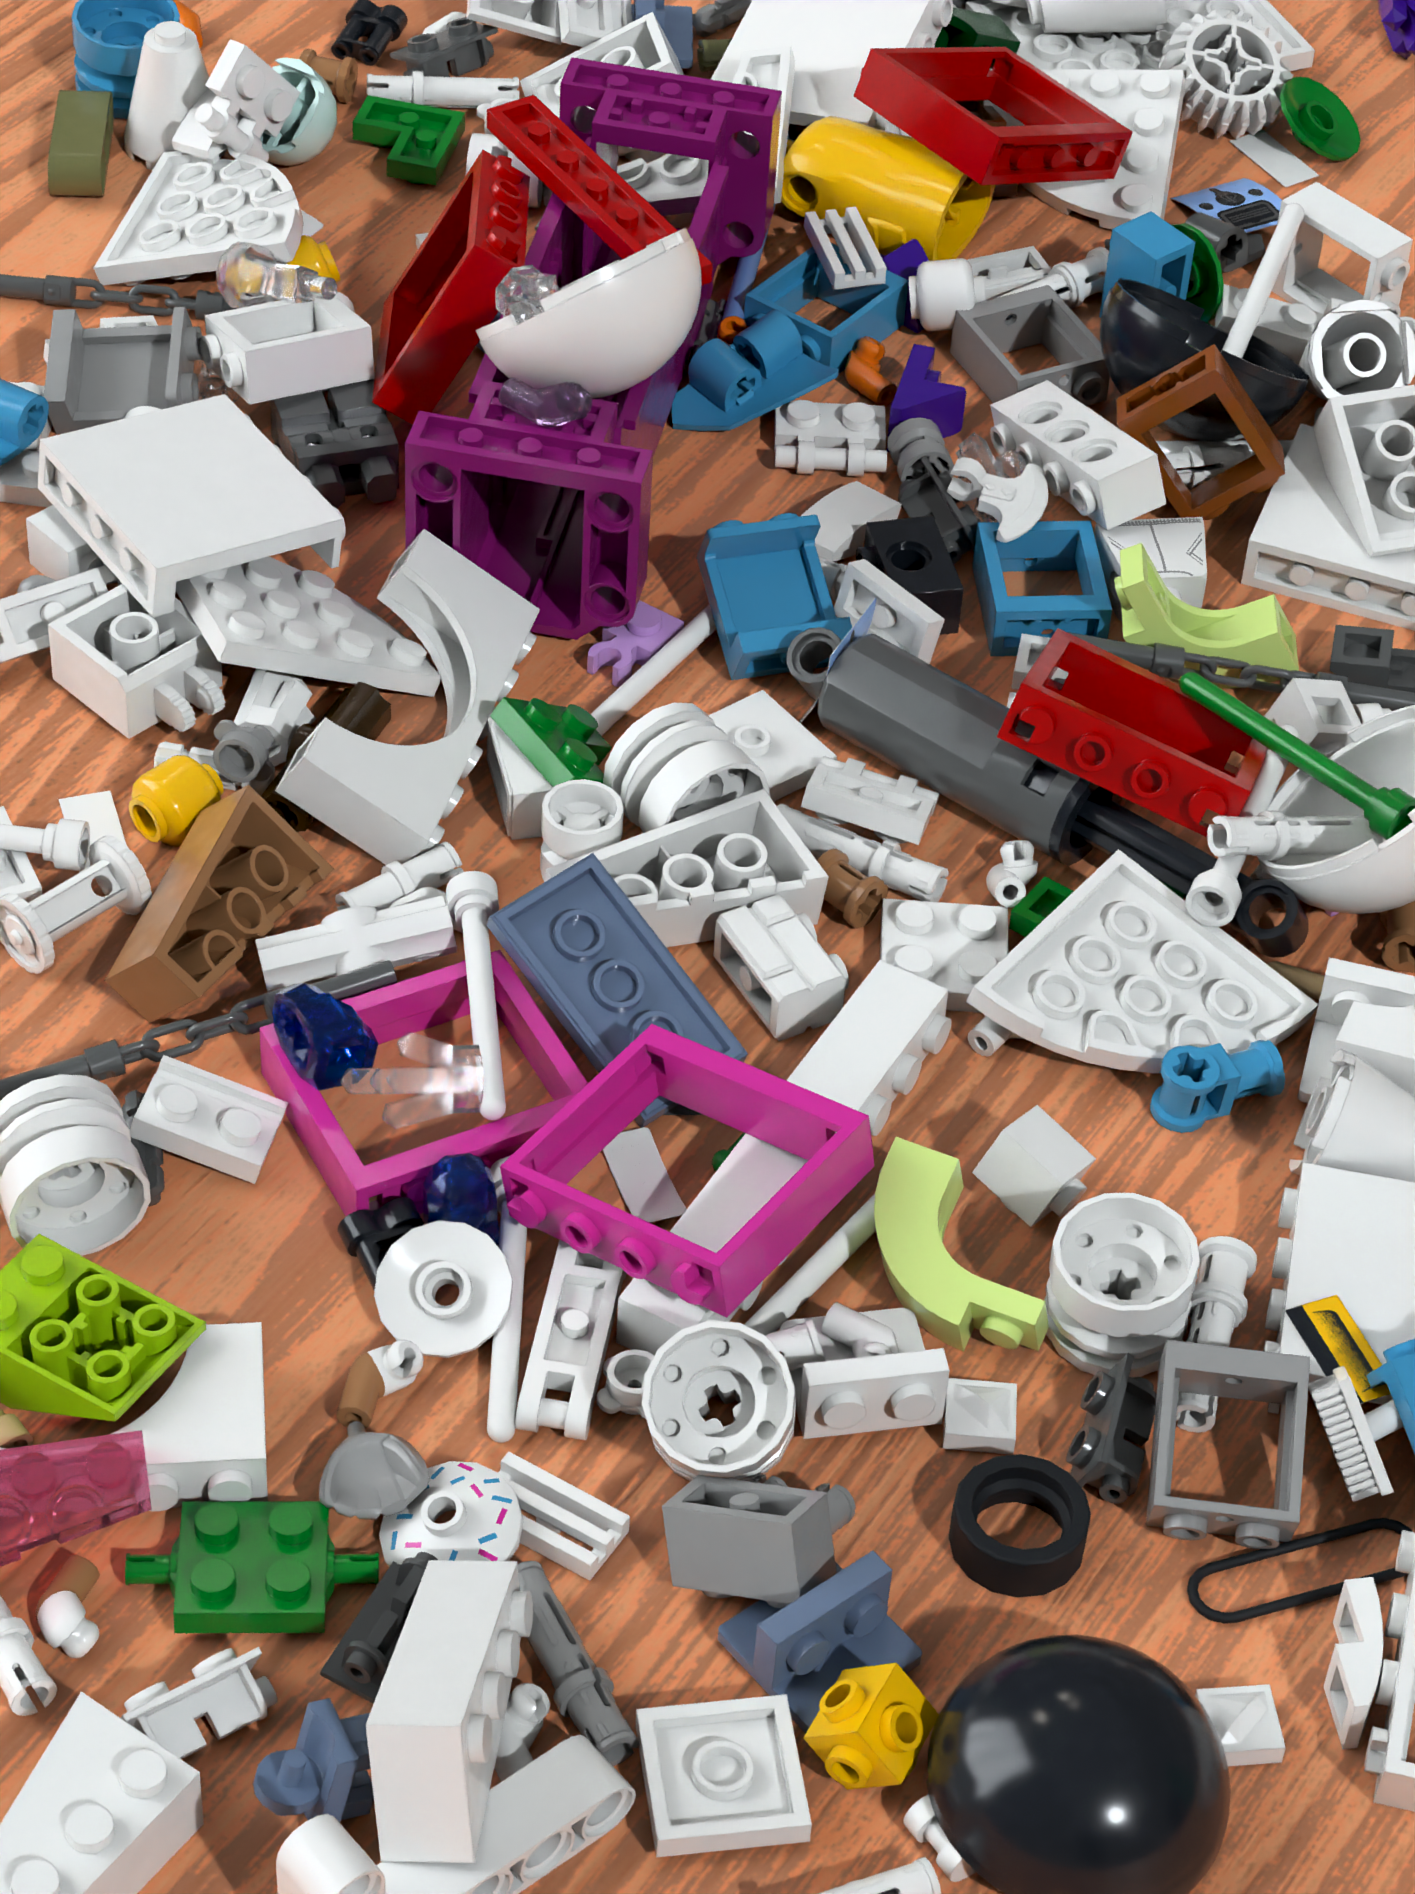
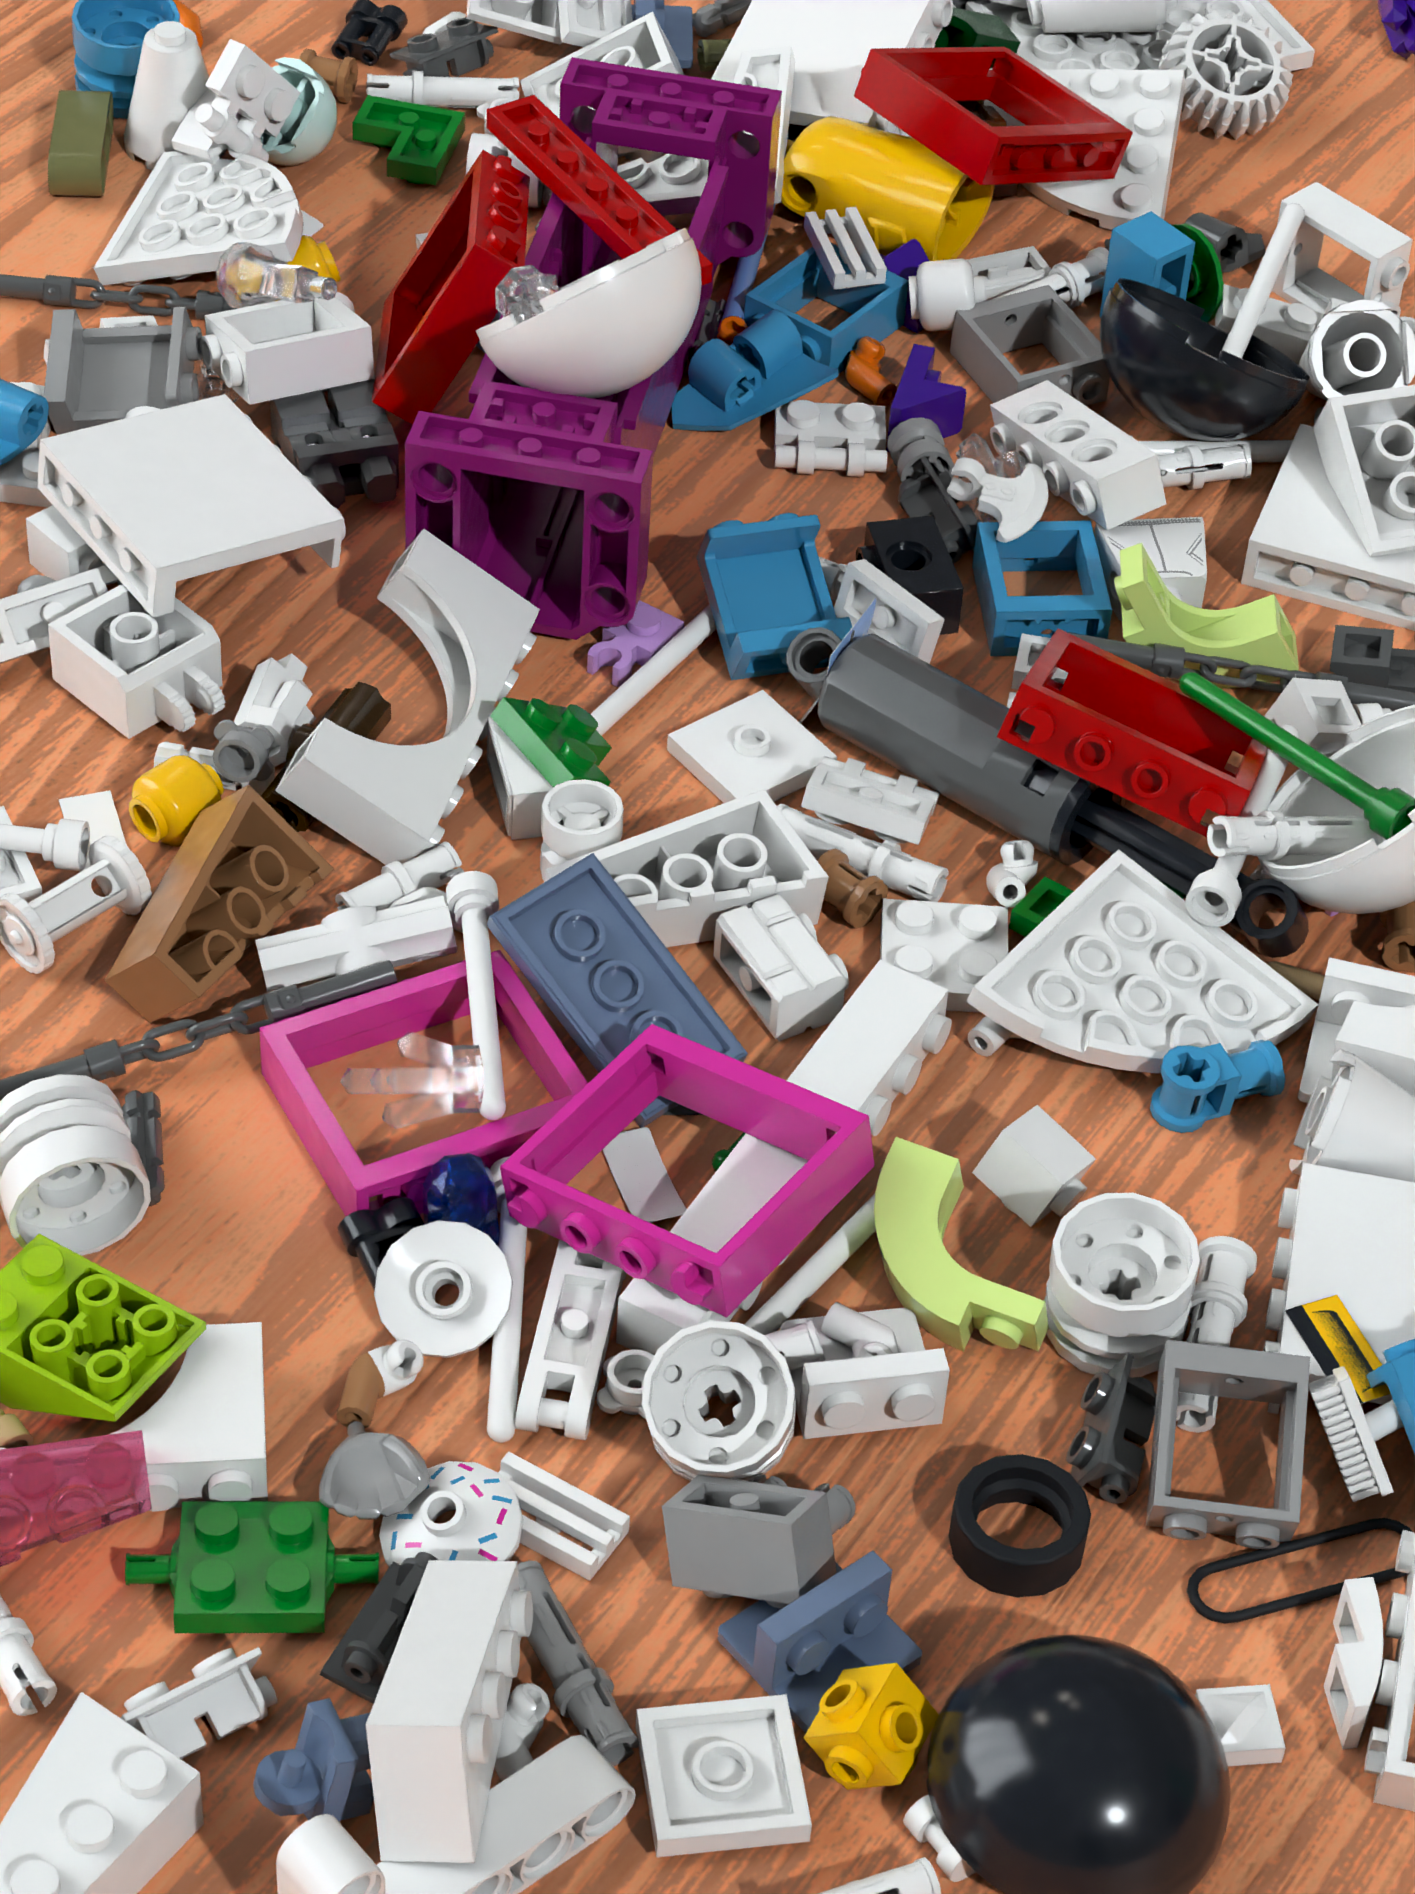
(61, 1608): white arm -> none
(208, 1119): white plate -> none
(302, 626): white plate -> none
(321, 1035): clear blue rock -> none
(548, 405): clear purple arm -> none
(677, 766): white wheel -> none
(845, 516): white slope -> none
(980, 1416): white tile -> none
(1179, 390): dark orange window -> none
(1237, 203): sticker -> none
(1274, 158): white sticker -> none
(1319, 119): green dish -> none

